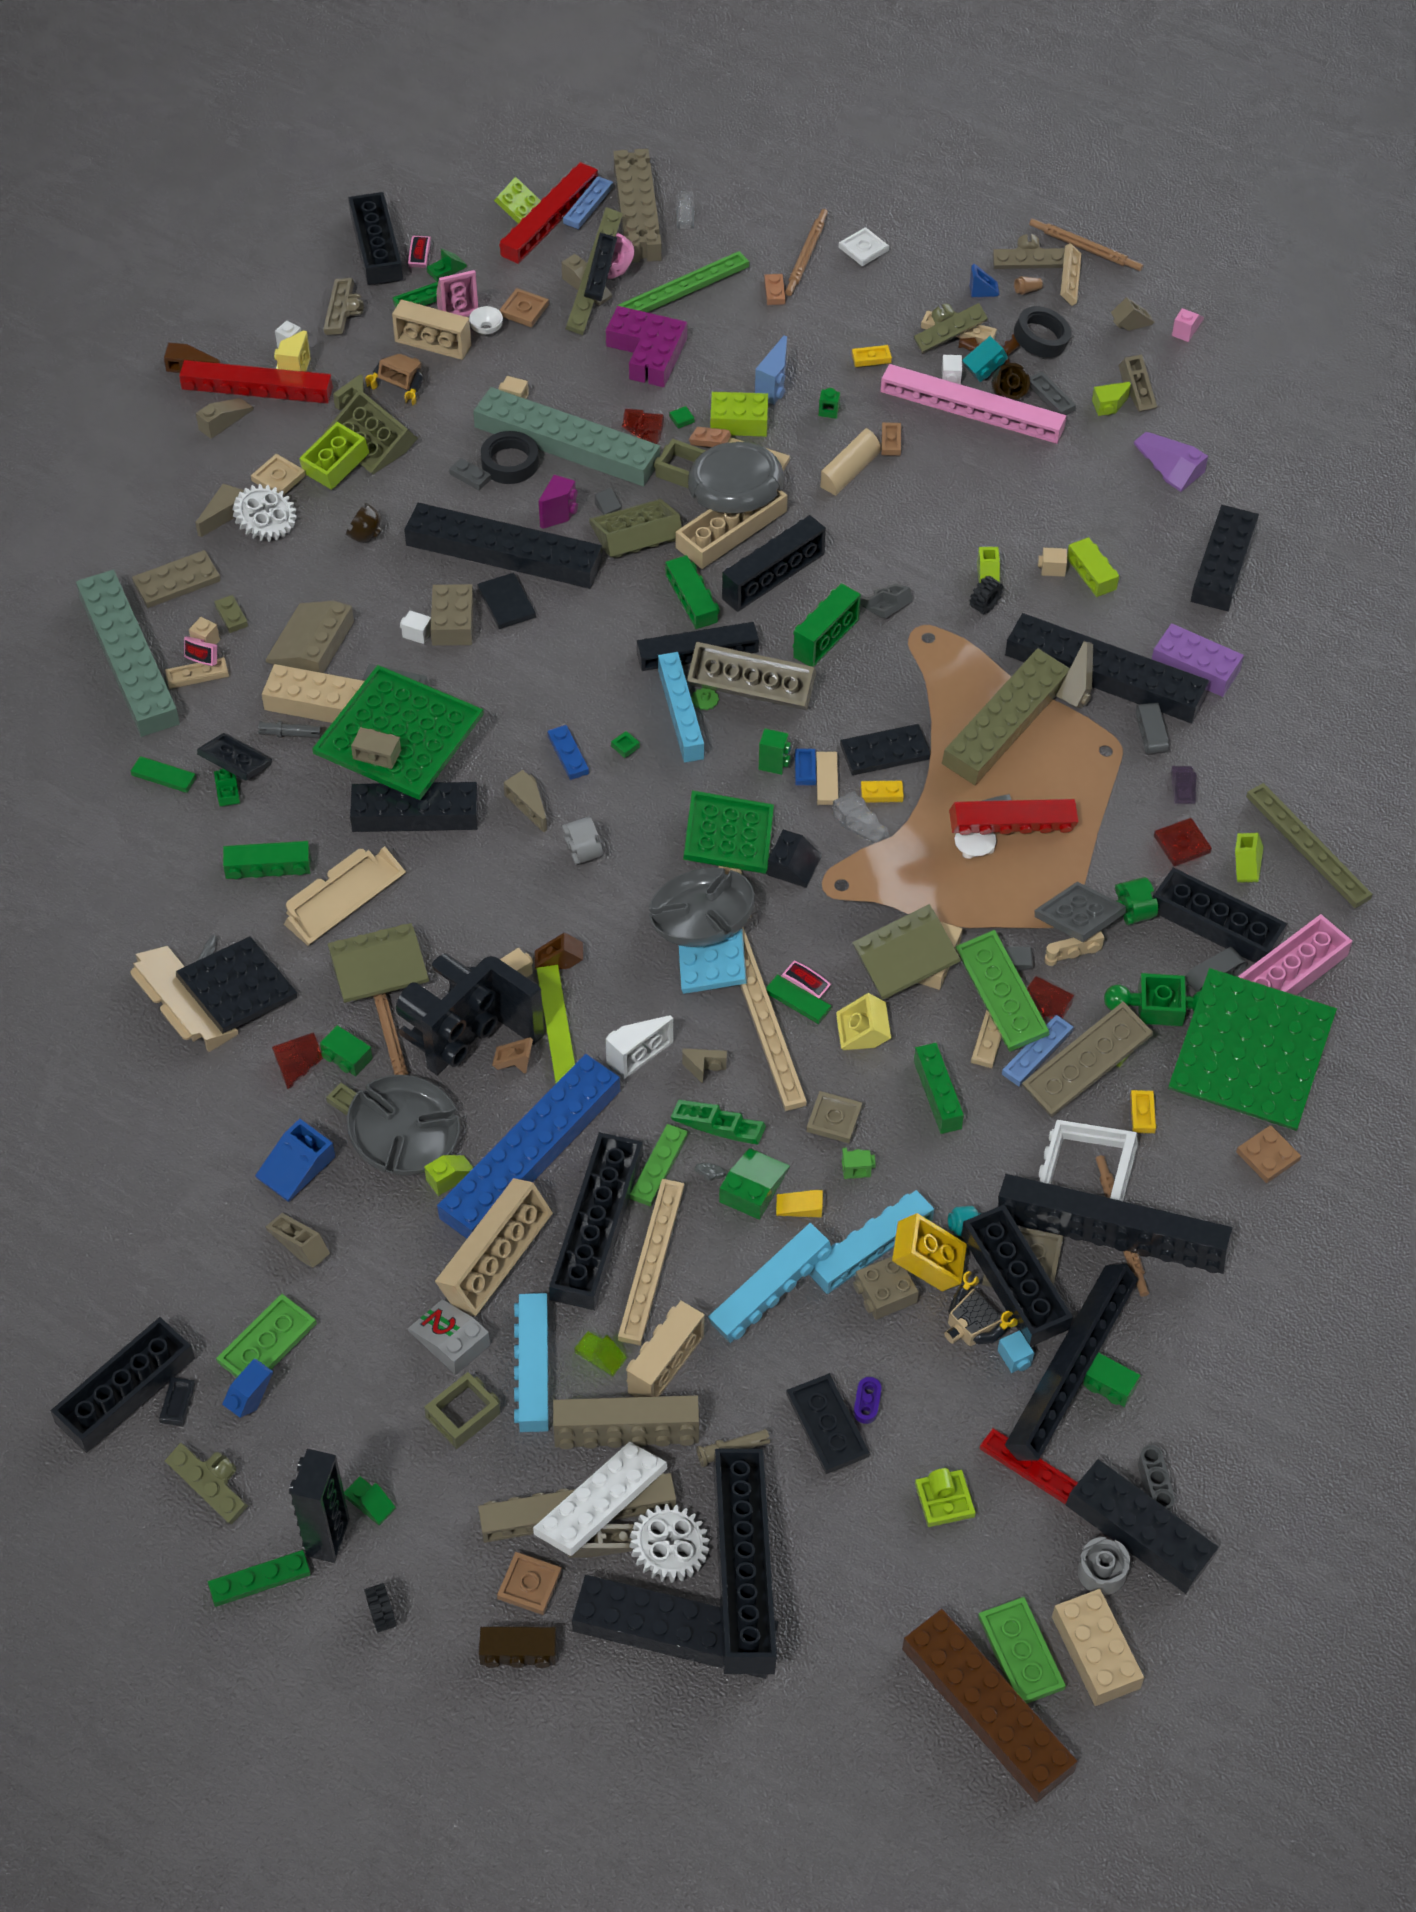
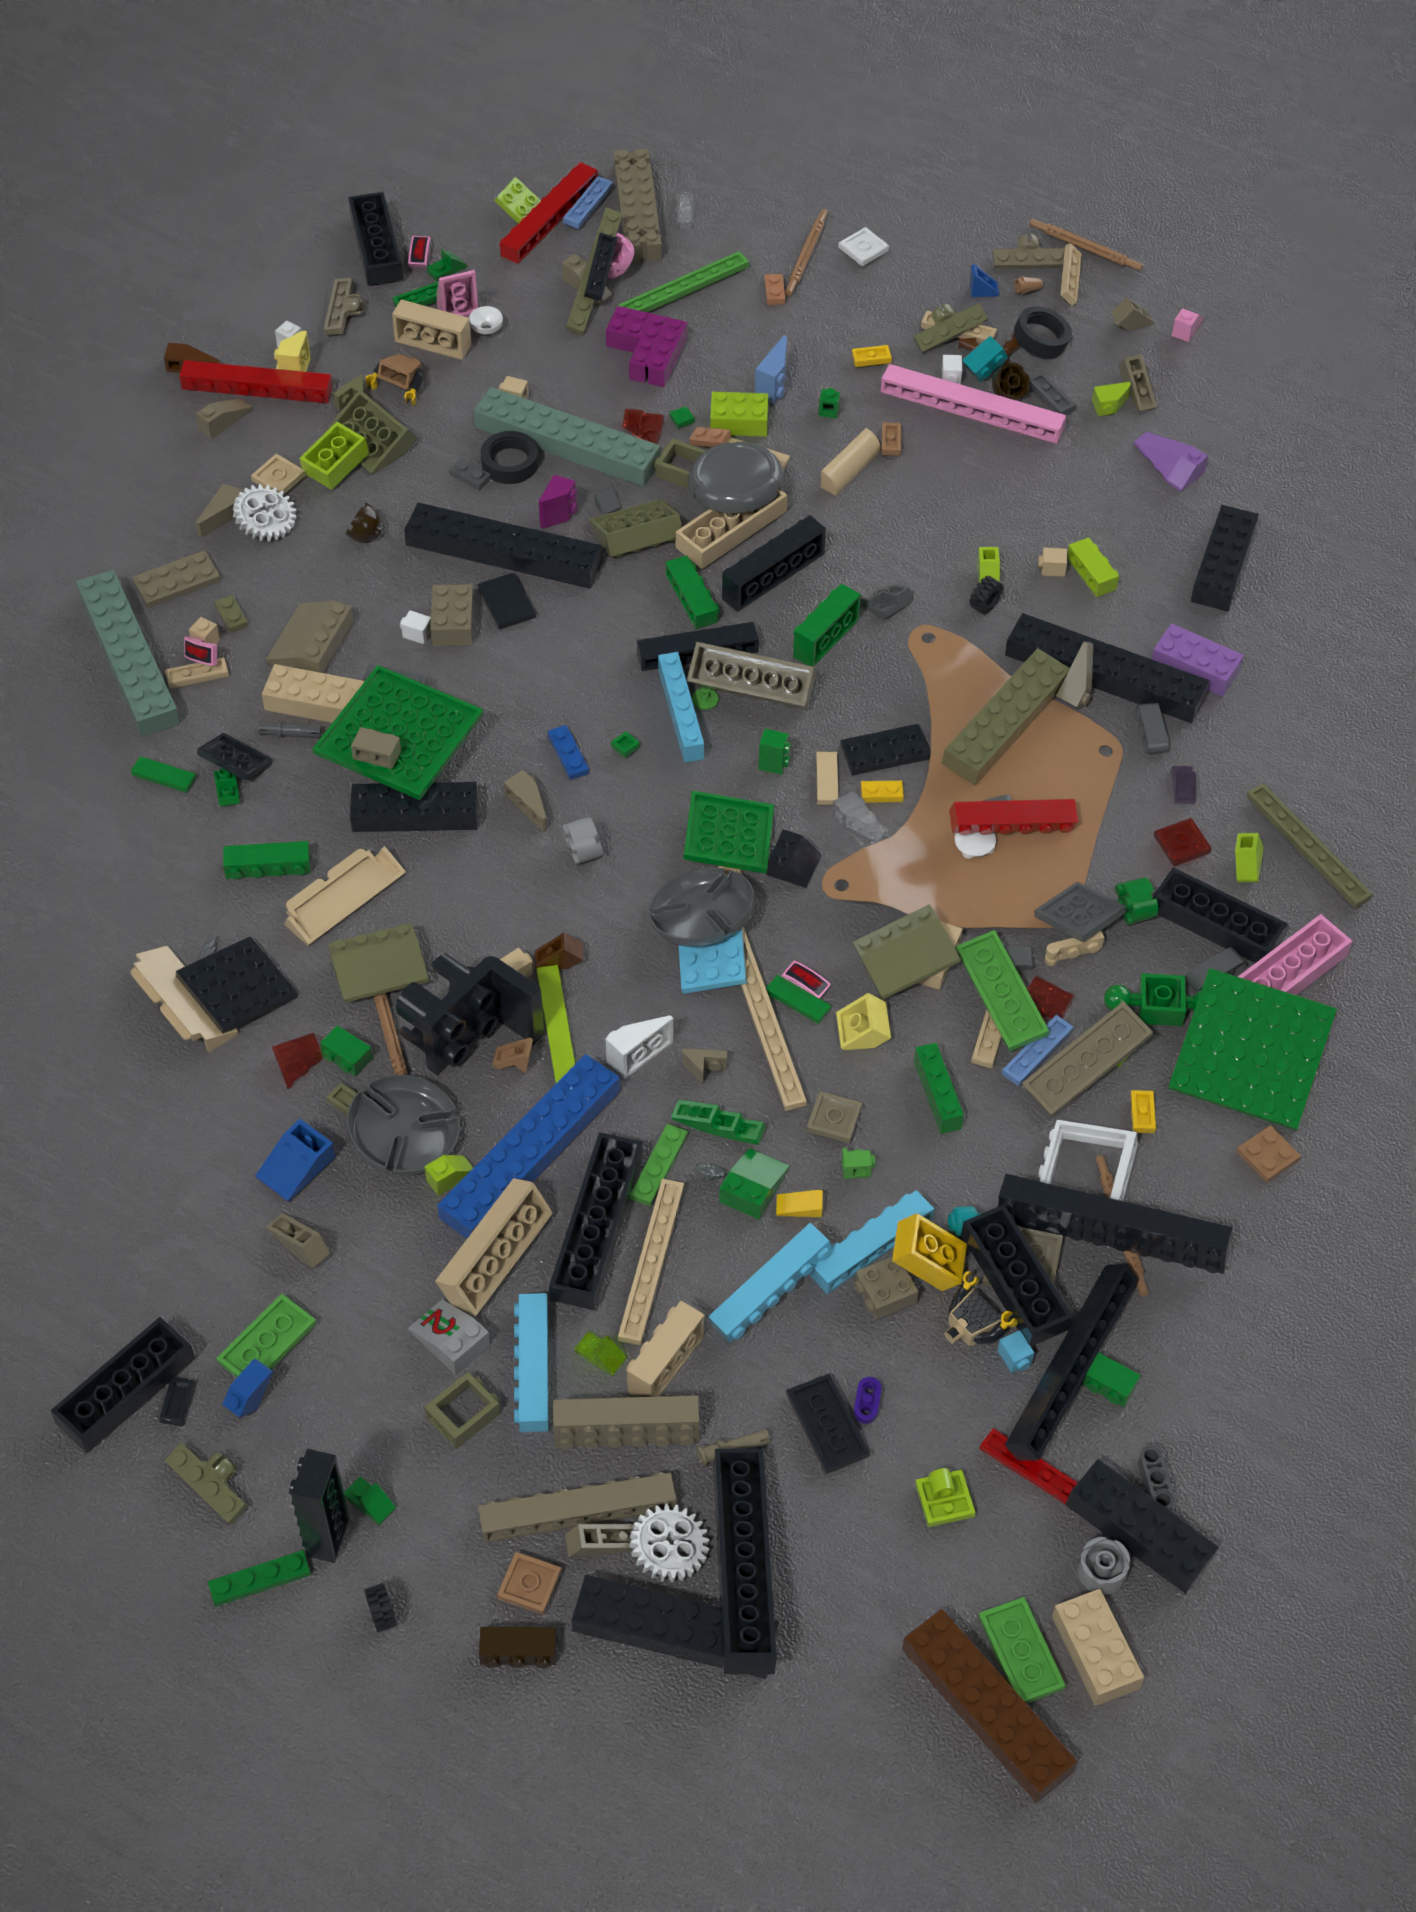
(524, 307): medium nougat plate -> none
(600, 1498): white plate -> none
(805, 767): blue tile -> none

